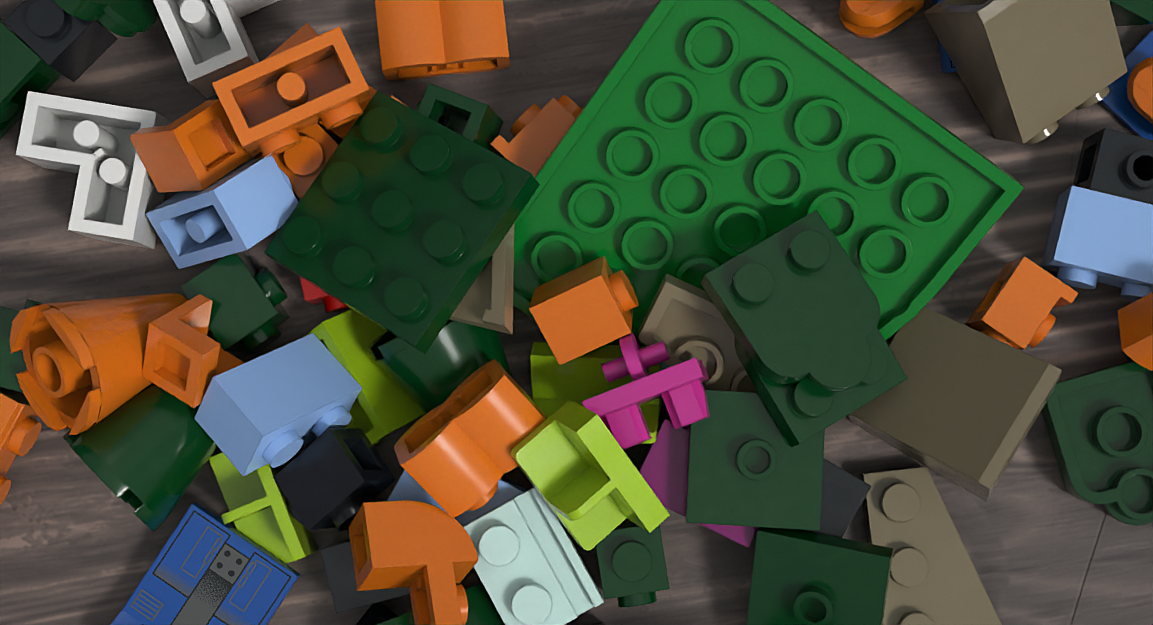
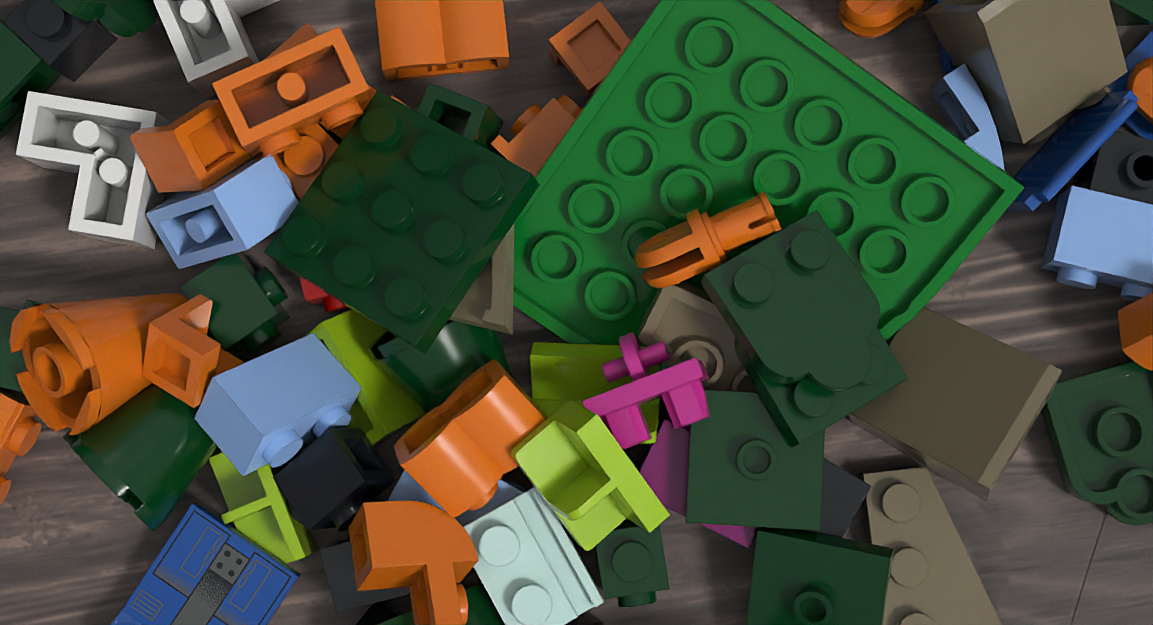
(584, 309): orange brick -> none
(589, 46): none -> orange panel
(704, 241): none -> orange arm
(968, 113): none -> light blue slope
(1020, 304): orange brick -> none
(1070, 149): none -> blue window

